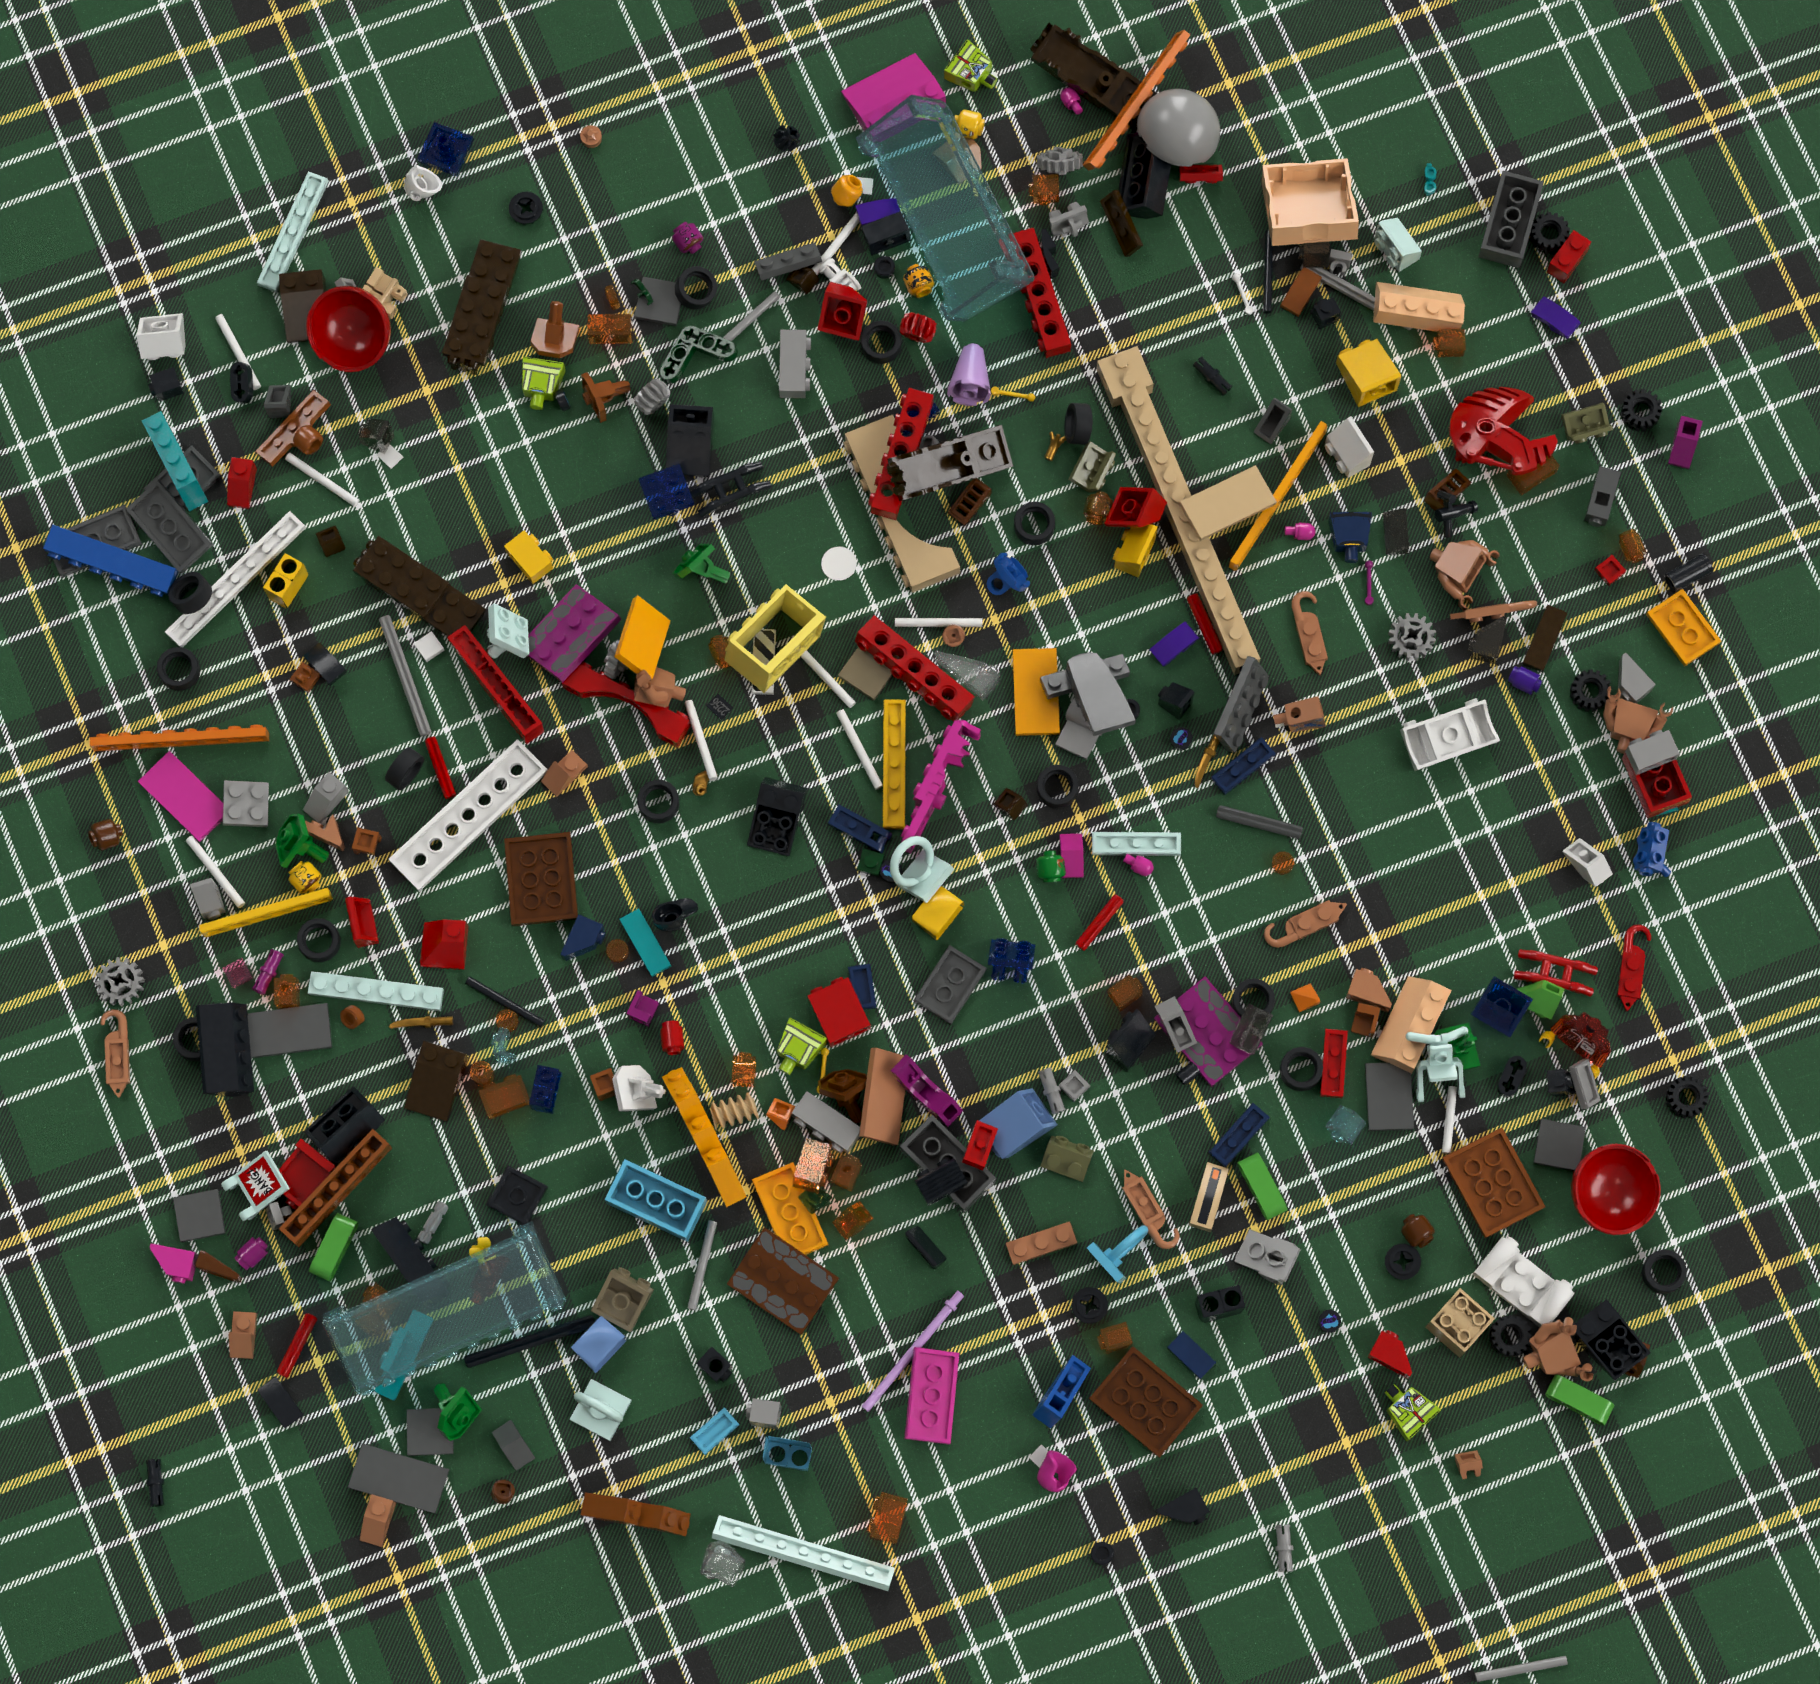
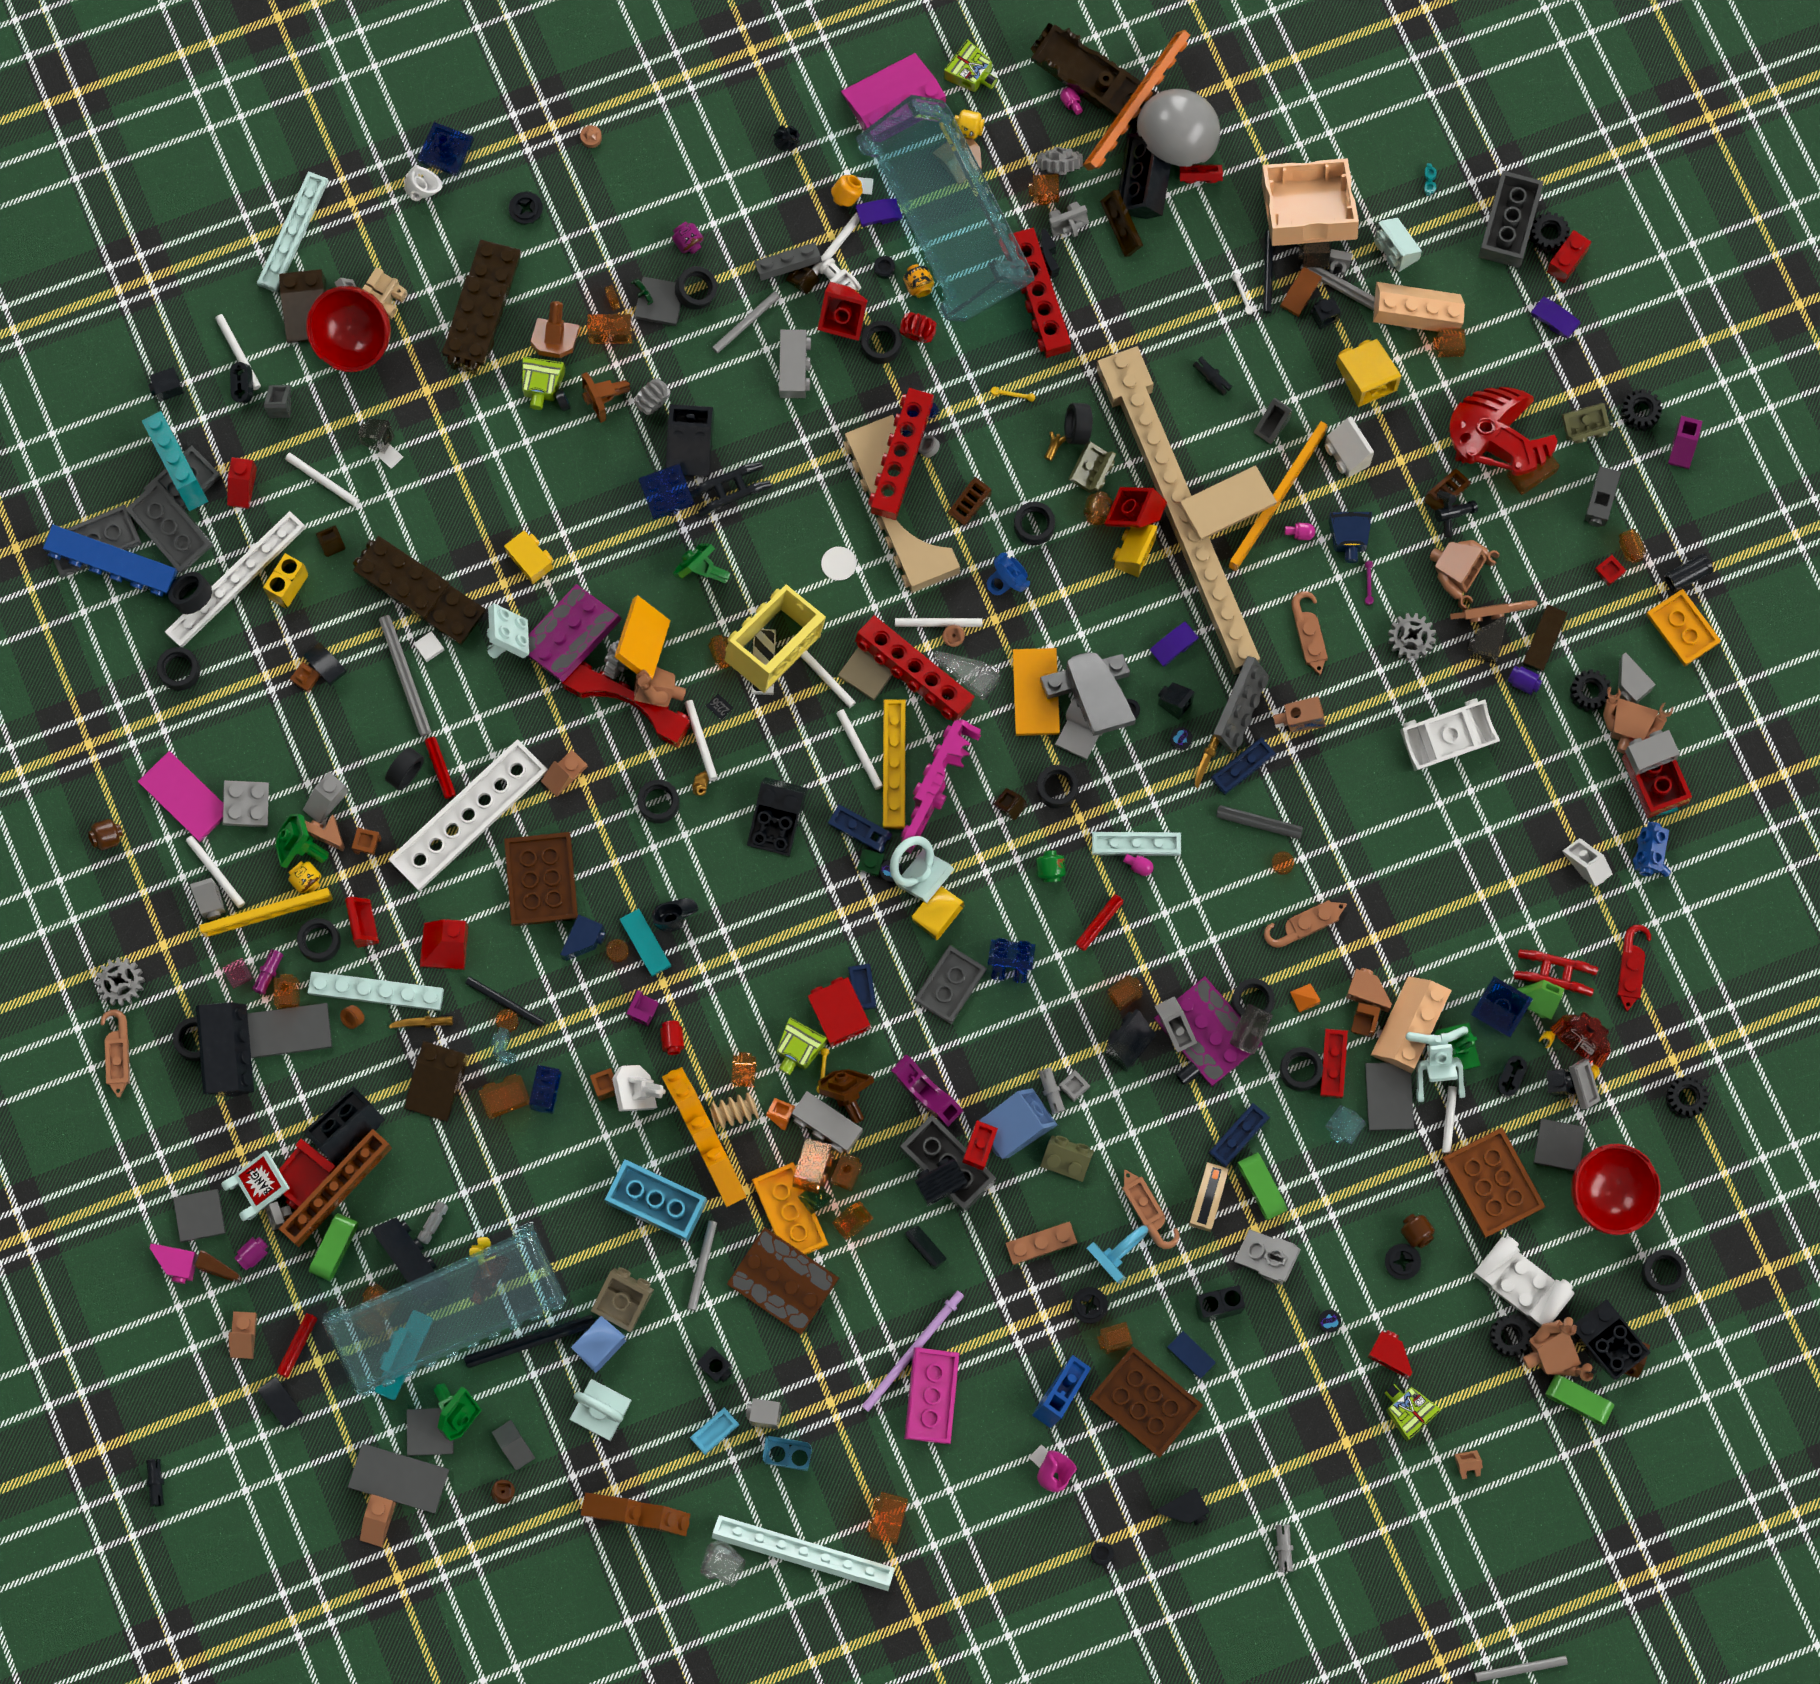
(161, 336): white slope -> none
(170, 738): orange plate -> none
(296, 431): dark orange plate -> none
(484, 1079): clear orange brick -> none
(496, 685): red slope -> none
(517, 1195): black tile -> none
(690, 347): dark green beam -> none
(882, 1099): nougat tile -> none
(886, 233): black hinge -> none
(949, 463): piece -> none
(970, 377): lavender cone -> none
(1072, 852): dark pink slope -> none
(1204, 623): red axle -> none
(1396, 532): clear smoke slope -> none
(1459, 1322): tan brick -> none

